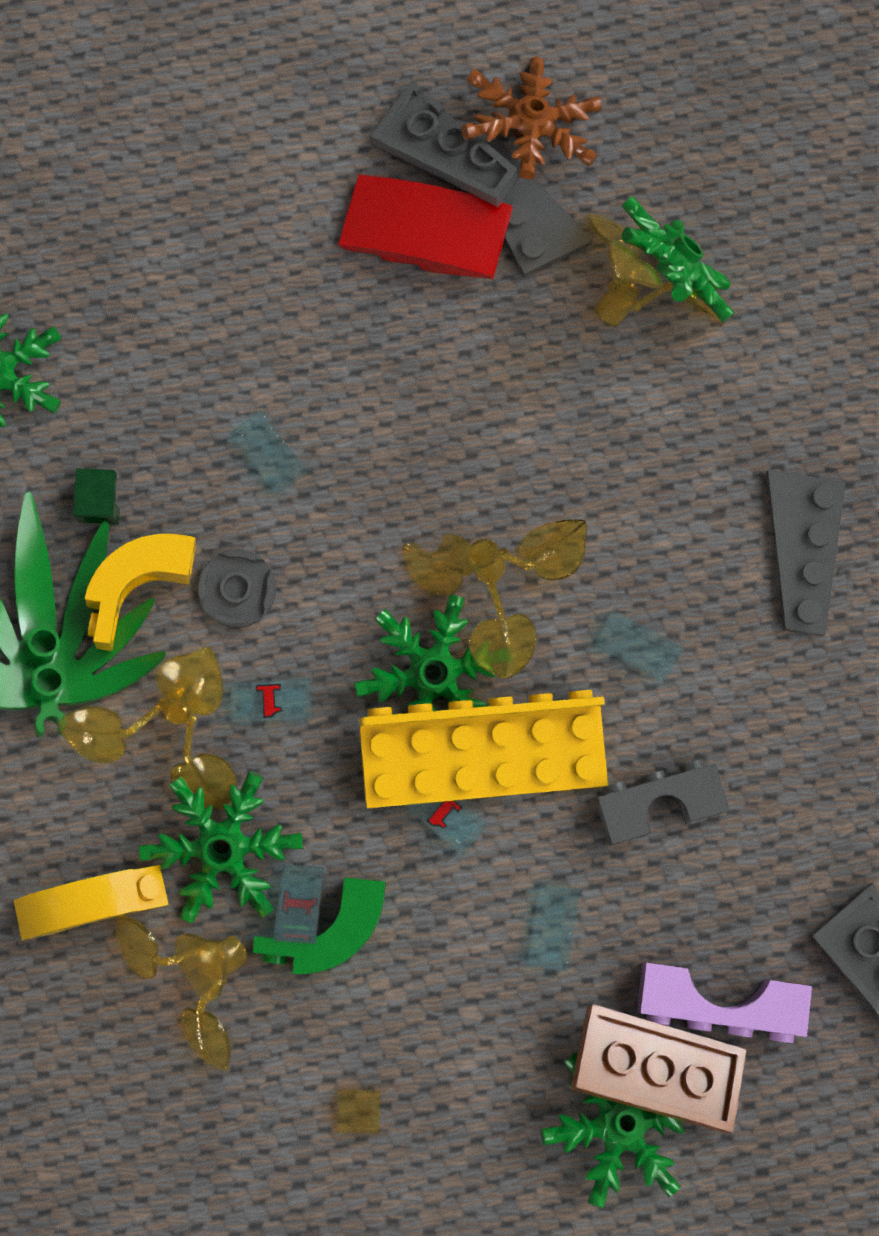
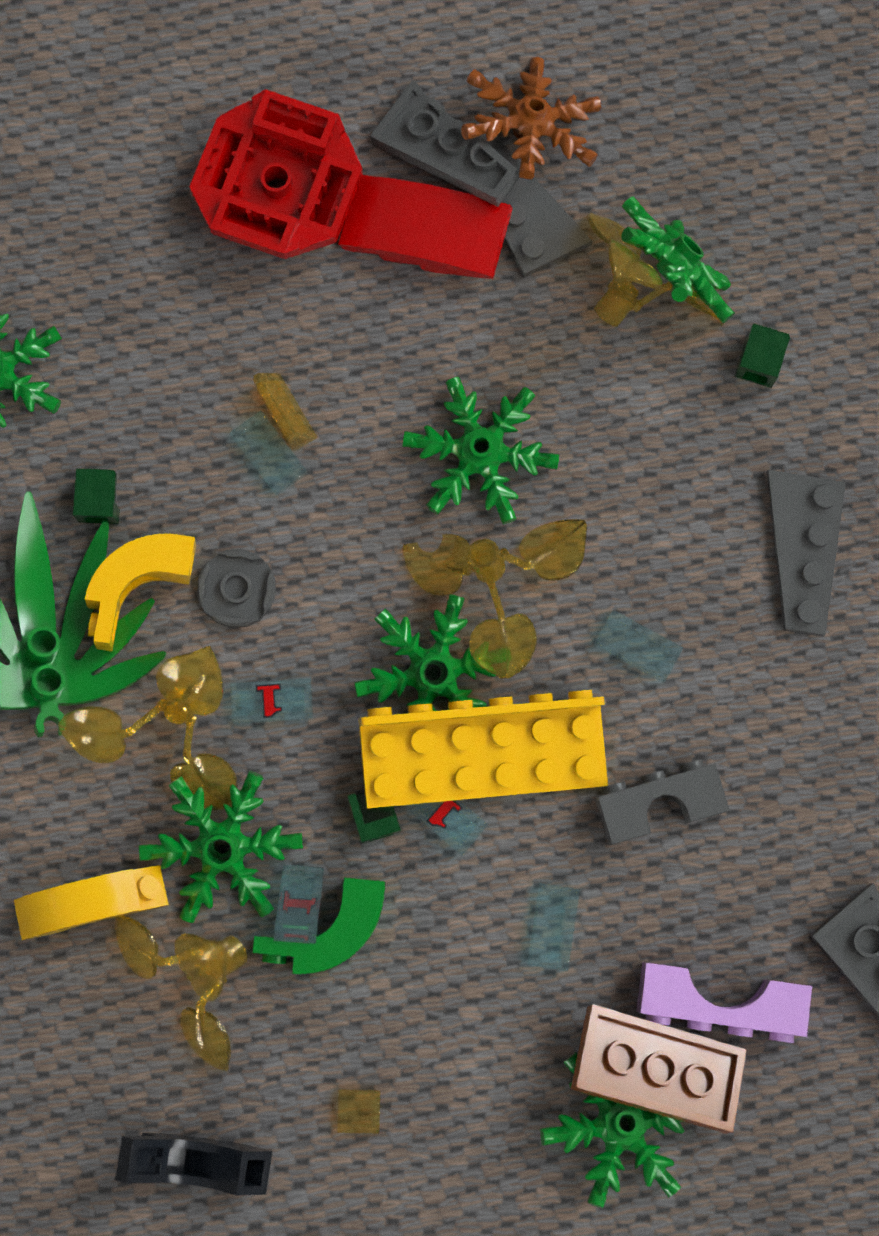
(194, 1161): none -> black arch
(268, 142): none -> red piece
(284, 409): none -> clear yellow slope
(373, 822): none -> dark green panel
(482, 463): none -> green piece
(762, 355): none -> dark green panel

